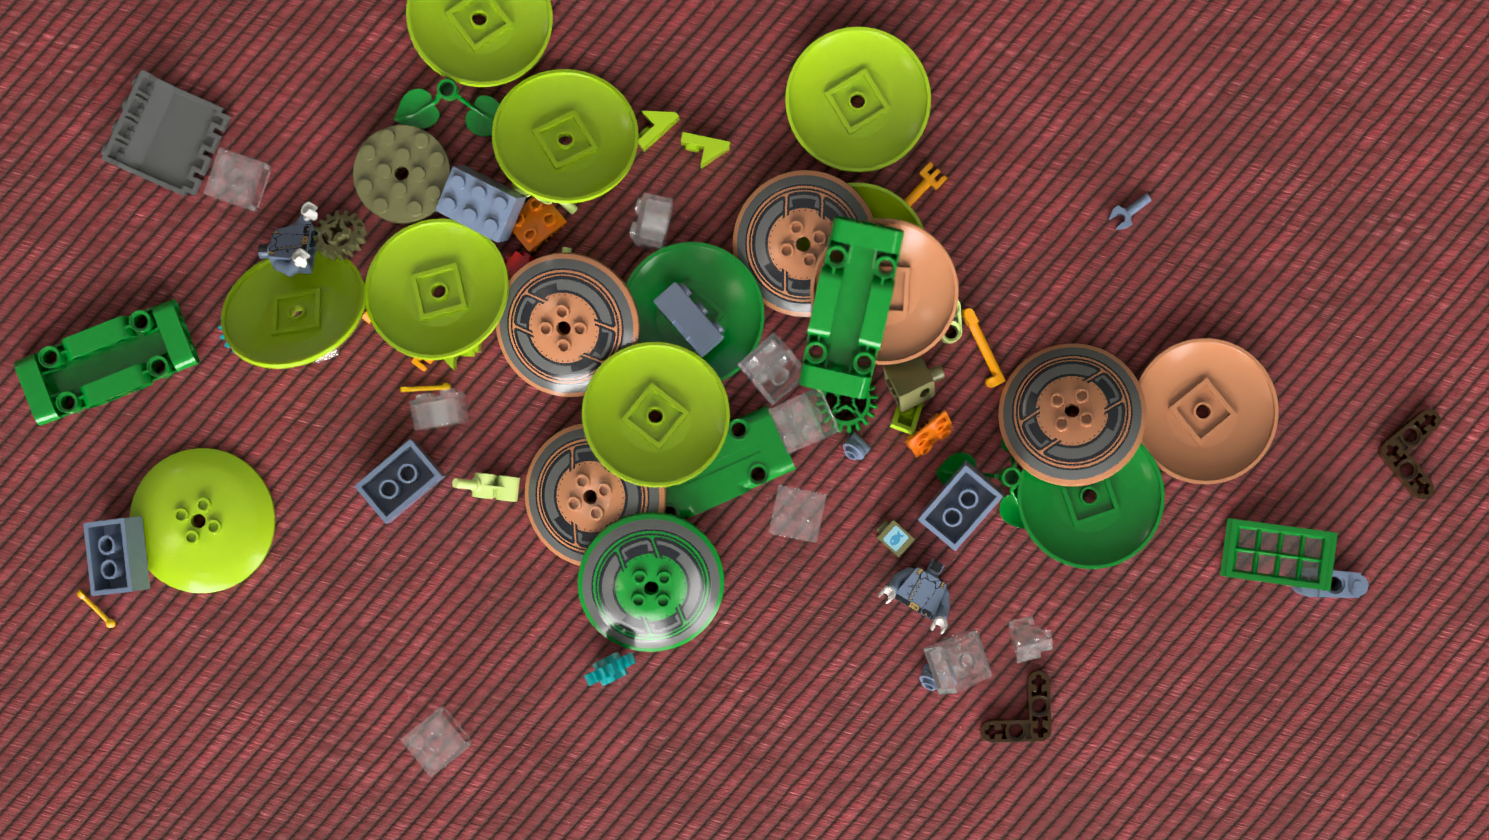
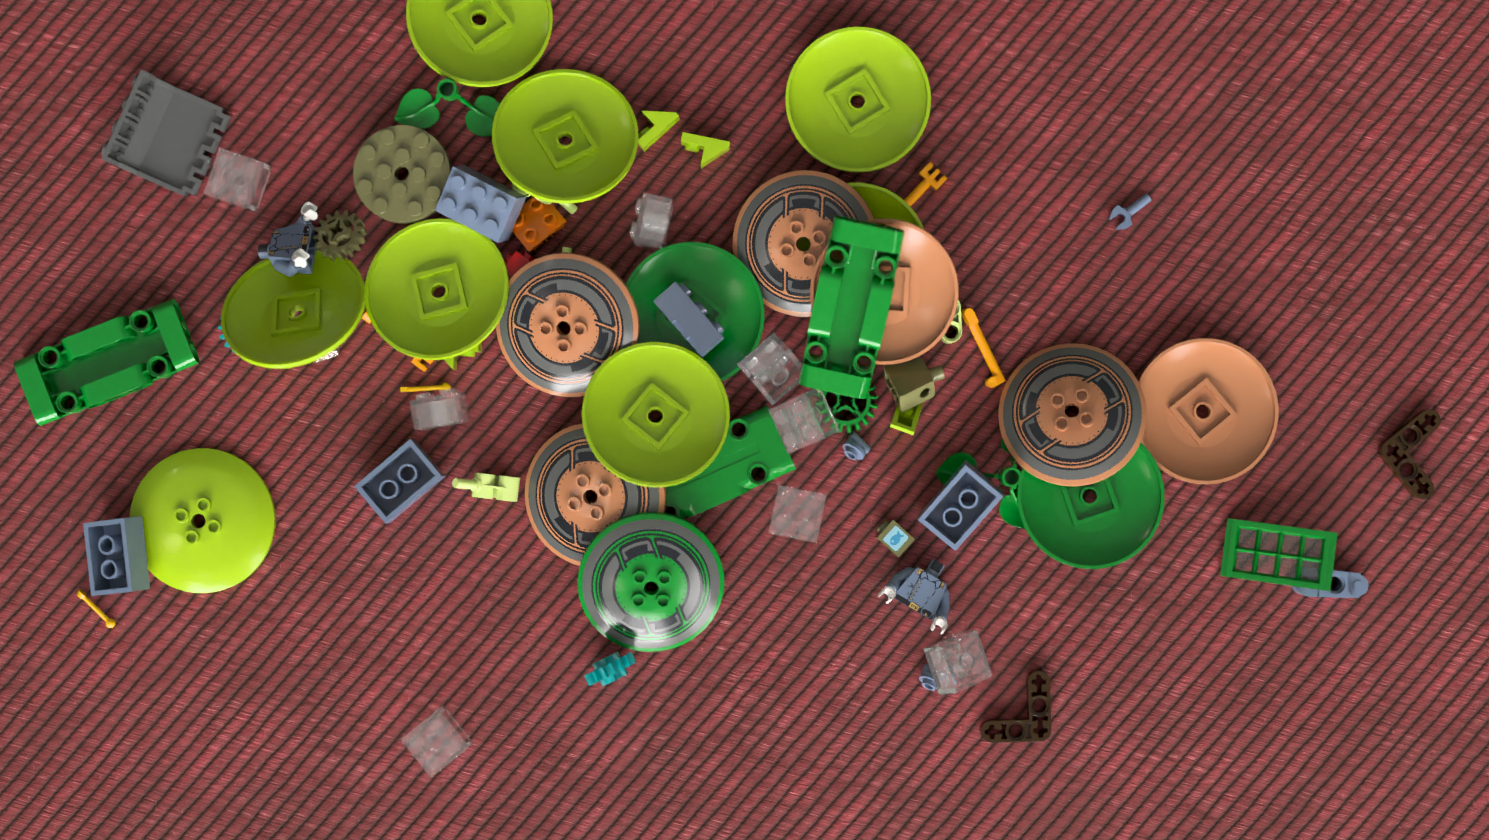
(938, 428): orange hinge -> none
(1029, 639): clear brick -> none

